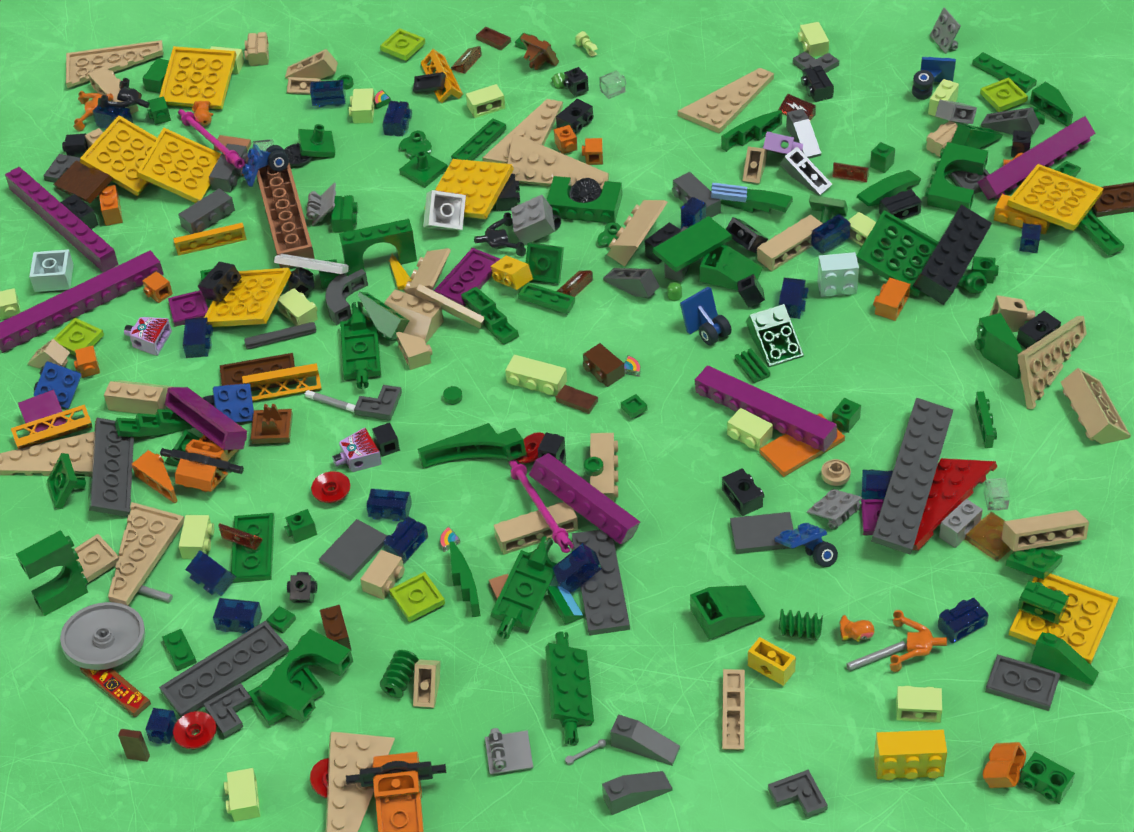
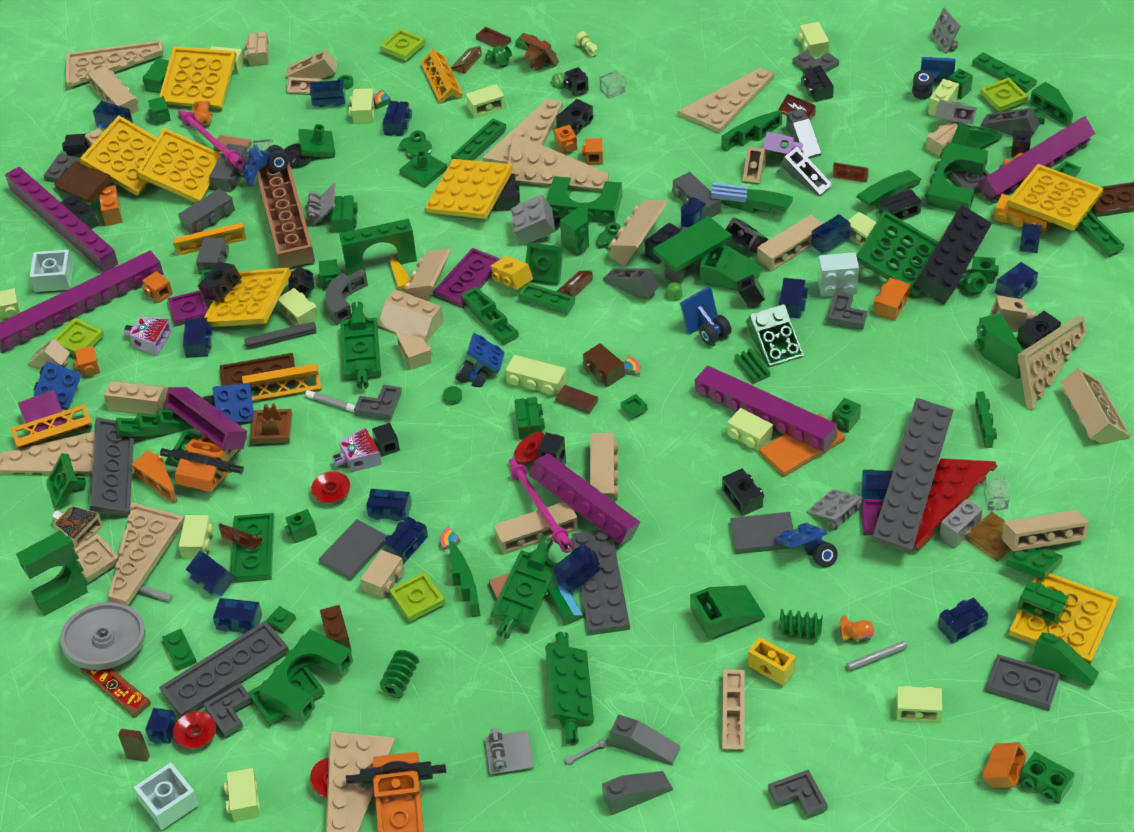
(77, 523): none -> torso
(89, 107): orange piece -> none
(128, 95): black piece -> none
(166, 796): none -> light aqua brick
(211, 253): none -> dark grey brick
(302, 594): black brick -> none
(311, 263): white tile -> none
(383, 317): slope -> none
(426, 683): tan slope -> none
(429, 82): black tile -> none
(444, 210): white slope -> none
(450, 306): tan tile -> none
(474, 443): green arch -> none
(485, 354): none -> blue plate
(499, 238): black piece -> none
(500, 54): none -> green animal
(528, 416): none -> green brick
(575, 230): none -> green slope
(585, 190): black wheel -> none
(593, 466): green tile -> none
(828, 206): green tile -> none
(835, 472): tan plate -> none
(843, 314): none -> dark grey plate
(882, 157): green brick -> none
(910, 754): yellow brick -> none
(918, 643): orange piece -> none
(964, 80): none -> green brick
(1017, 281): none -> clear blue brick

